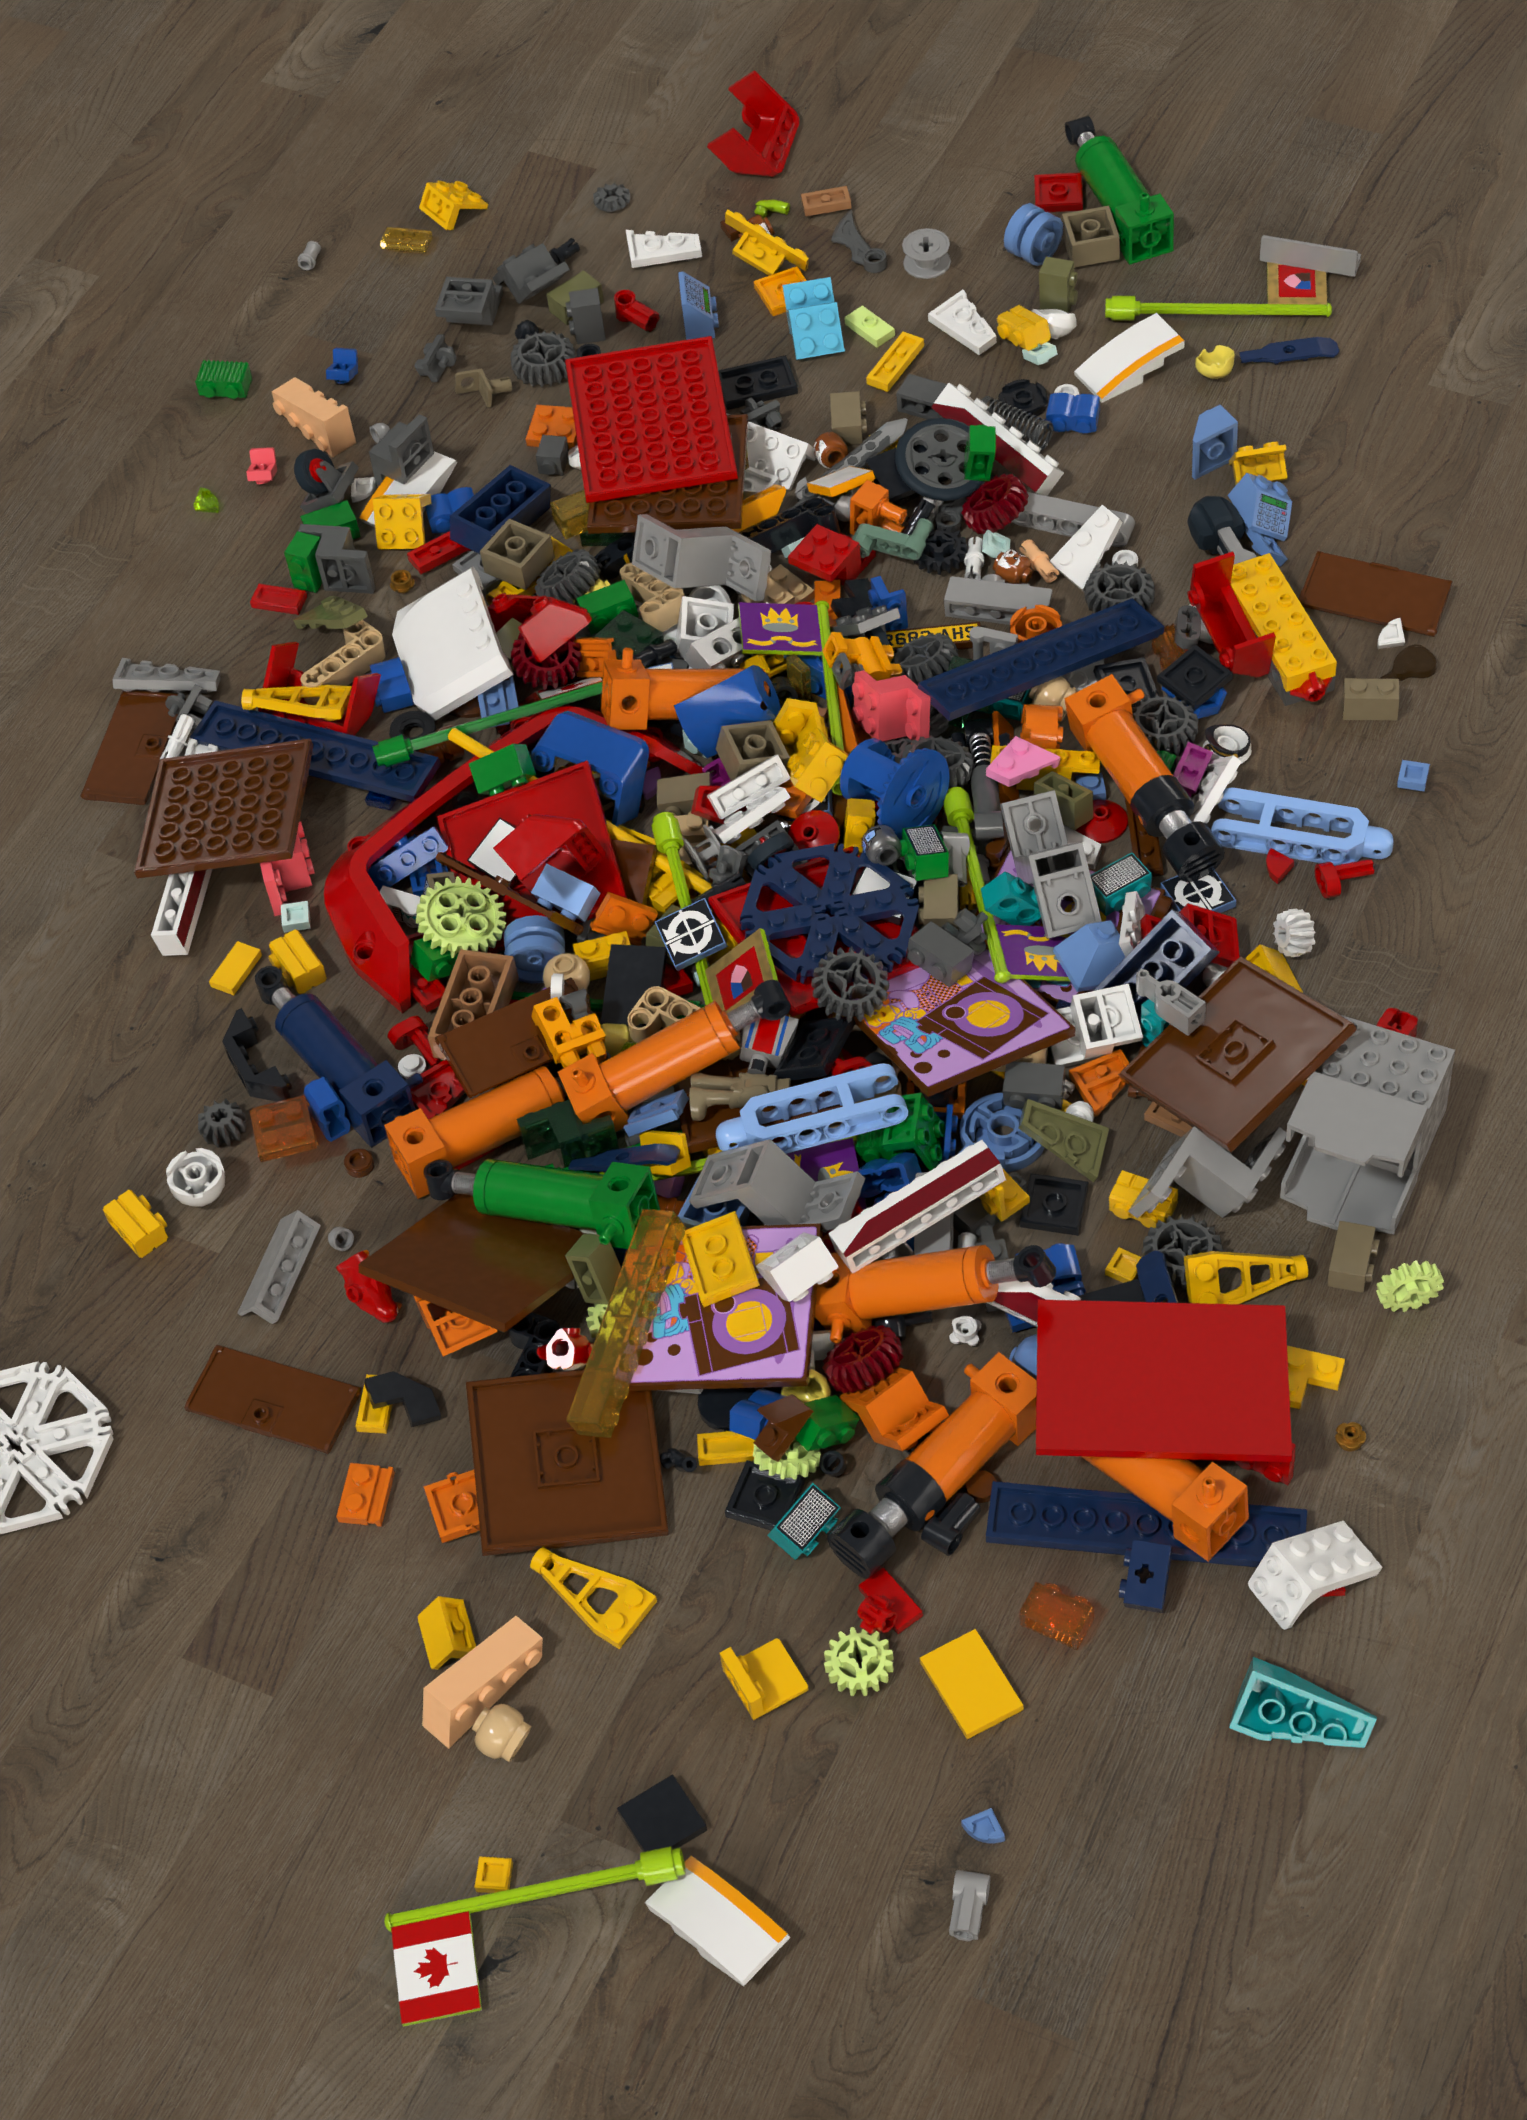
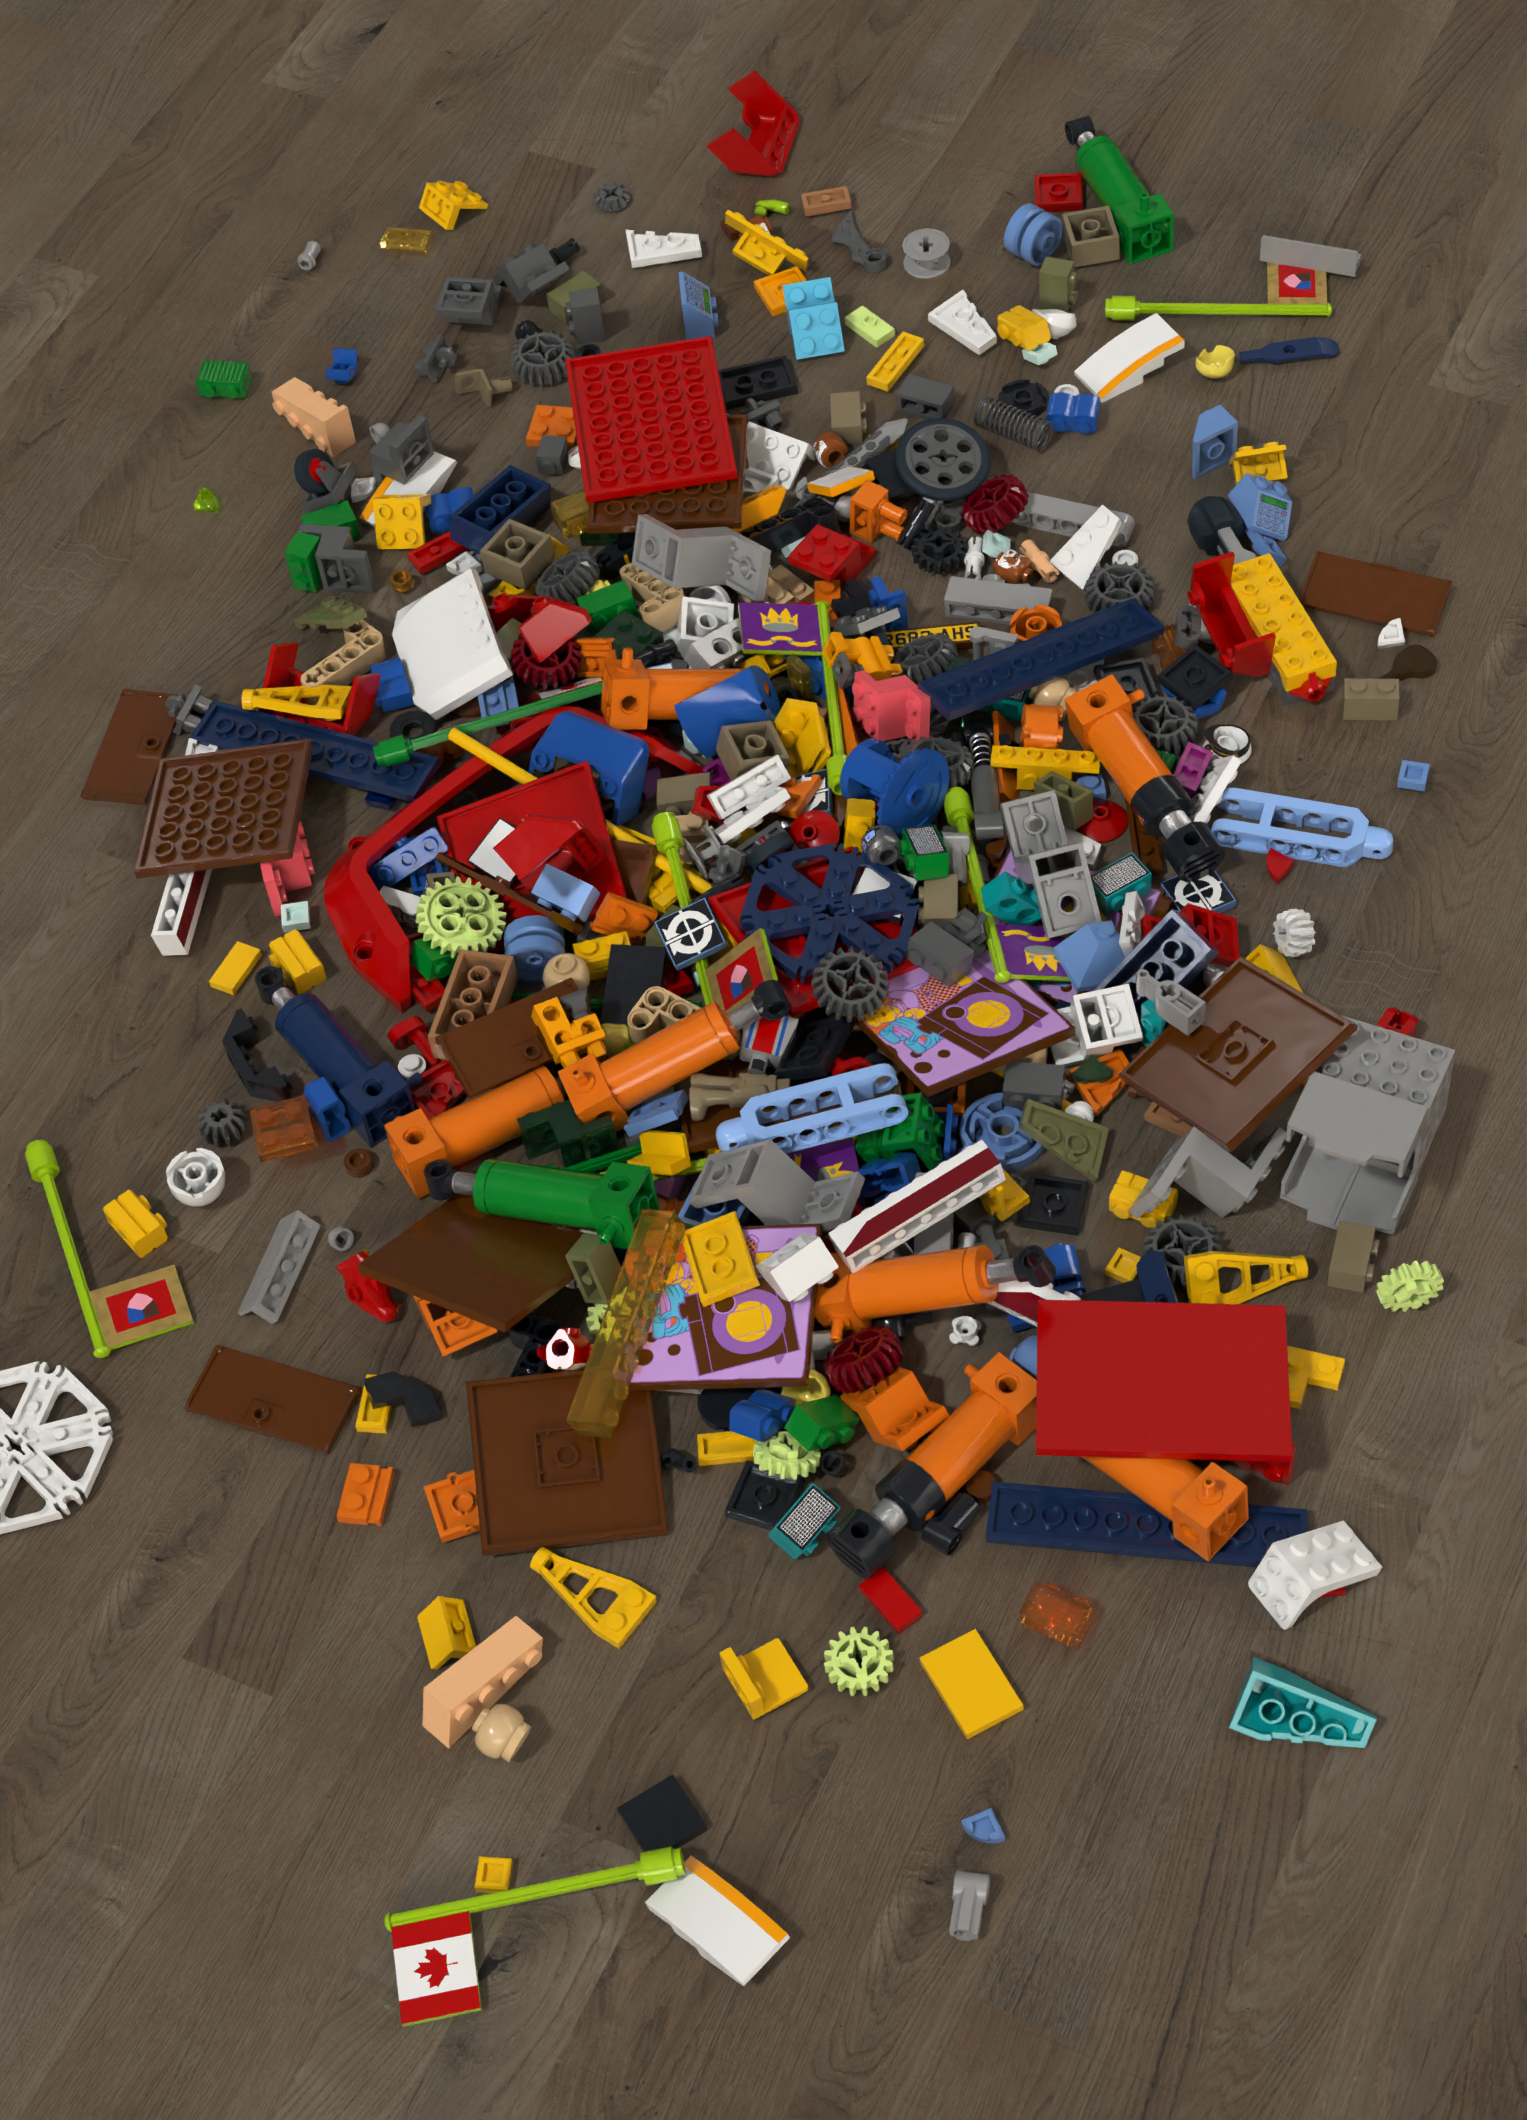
(123, 1310): none -> flag
(168, 677): light grey wing -> none
(178, 738): white axle -> none
(262, 466): coral bracket -> none
(278, 599): red tile -> none
(463, 563): none -> white tile
(502, 769): green brick -> none
(557, 985): white tile -> none
(631, 310): red piece -> none
(646, 1154): dark blue piece -> none
(785, 1422): reddish brown slope -> none
(816, 765): yellow bracket -> none
(877, 1614): red gear -> none
(893, 542): sand green beam -> none
(979, 452): green brick -> none
(1012, 451): brick -> none
(1020, 761): bright pink wing -> none
(1092, 1071): none -> clear green tile
(1152, 1594): dark blue brick -> none
(1329, 876): red piece -> none
(1350, 1443): pearl gold plate -> none

